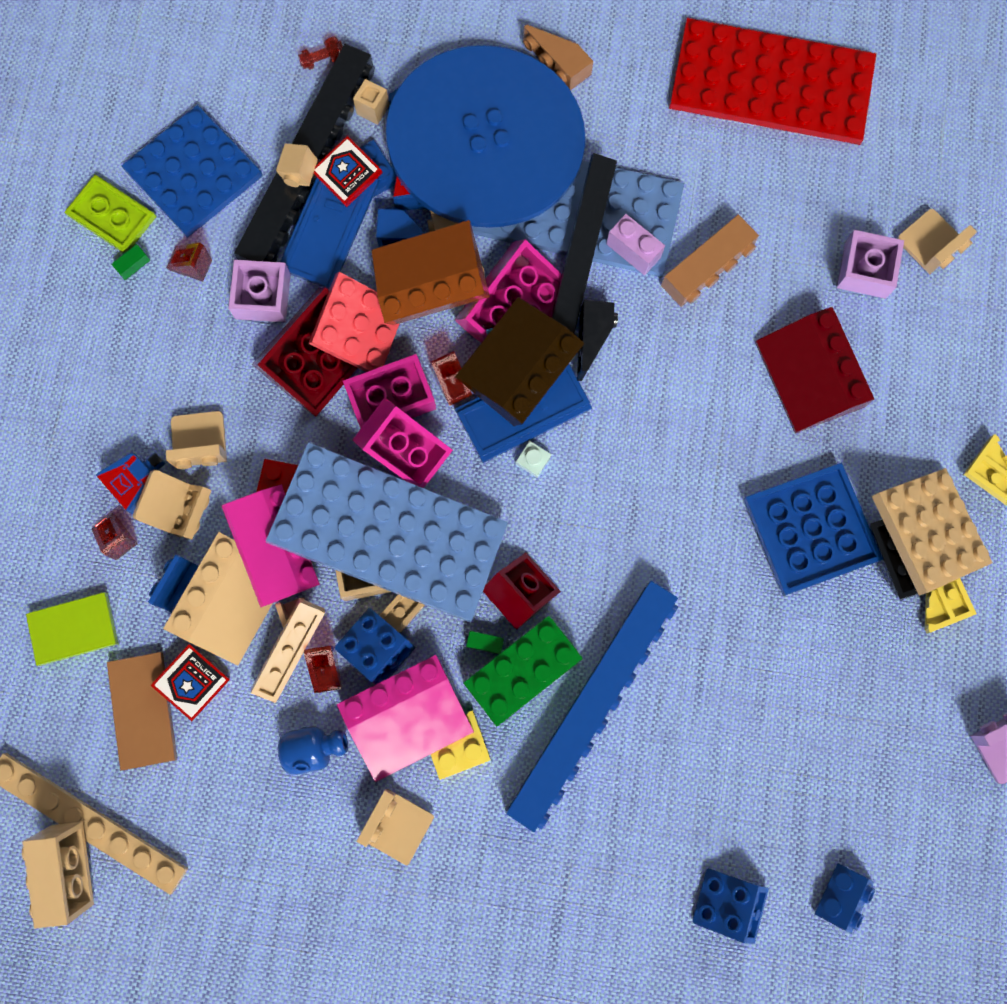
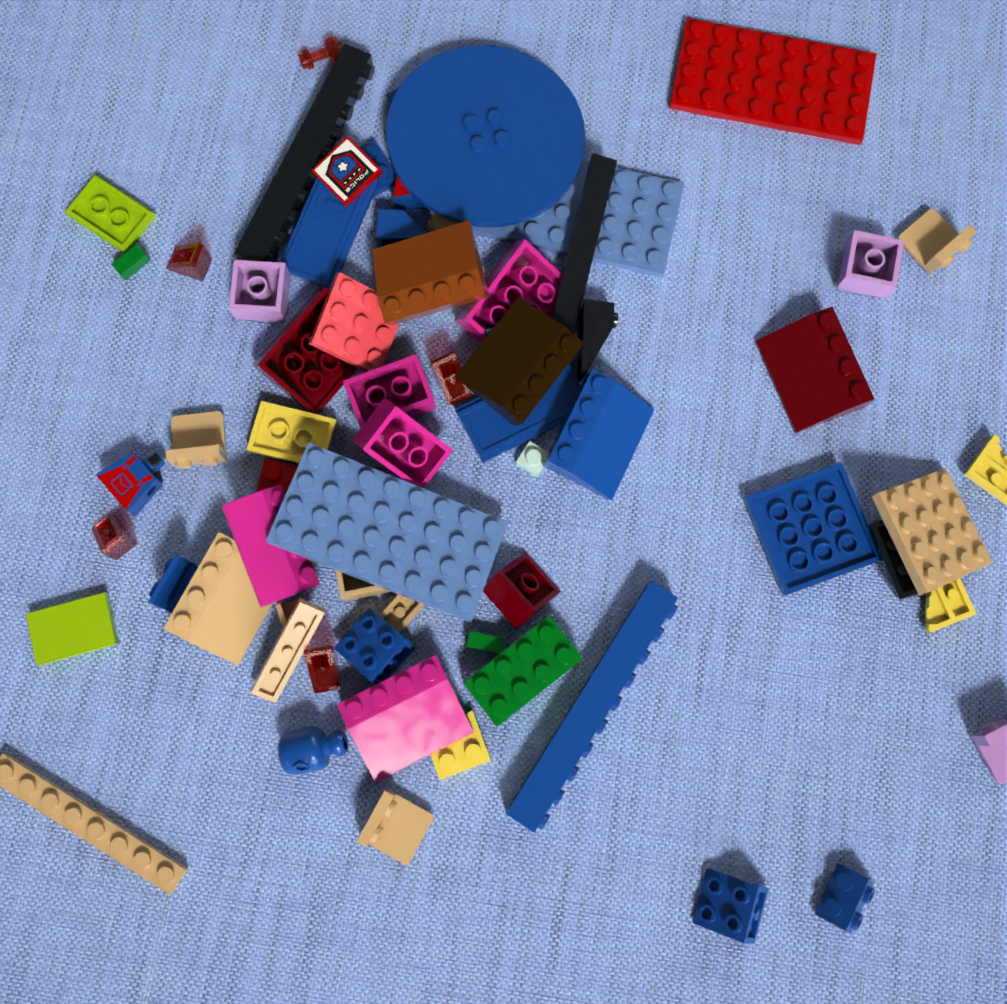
(57, 874): tan brick -> none
(140, 712): medium nougat tile -> none
(171, 504): tan bracket -> none
(190, 682): tile -> none
(192, 171): blue plate -> none
(286, 431): none -> light yellow plate
(296, 165): tan brick -> none
(371, 101): tan panel -> none
(559, 55): medium nougat slope -> none
(599, 435): none -> blue slope
(635, 244): lavender brick -> none
(710, 260): medium nougat brick -> none

